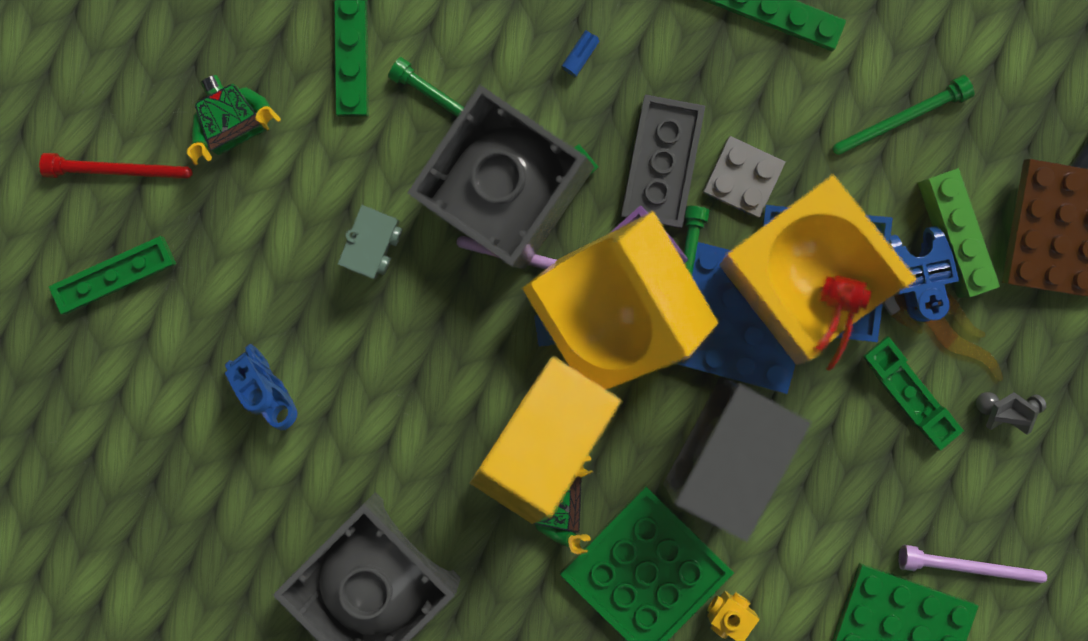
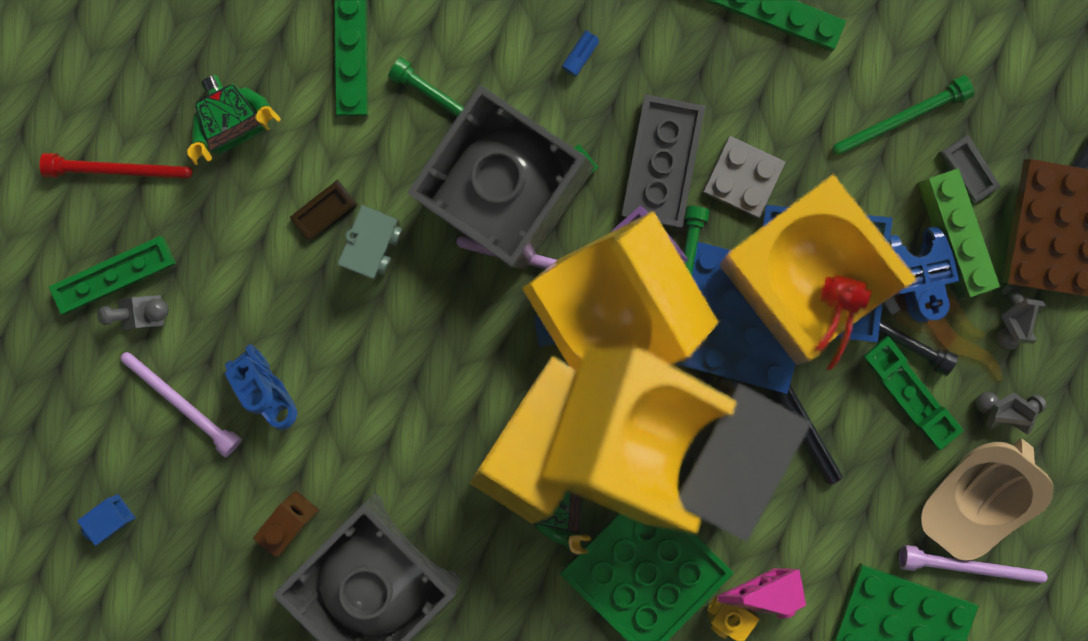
(105, 519): none -> blue brick
(136, 312): none -> dark grey piece
(224, 441): none -> lavender piece
(285, 524): none -> reddish brown torso
(323, 210): none -> dark brown tile
(629, 434): none -> yellow piece
(772, 592): none -> dark pink slope
(812, 439): none -> black axle
(941, 360): none -> black piece
(973, 169): none -> dark grey tile
(986, 499): none -> tan piece
(1019, 319): none -> dark grey piece

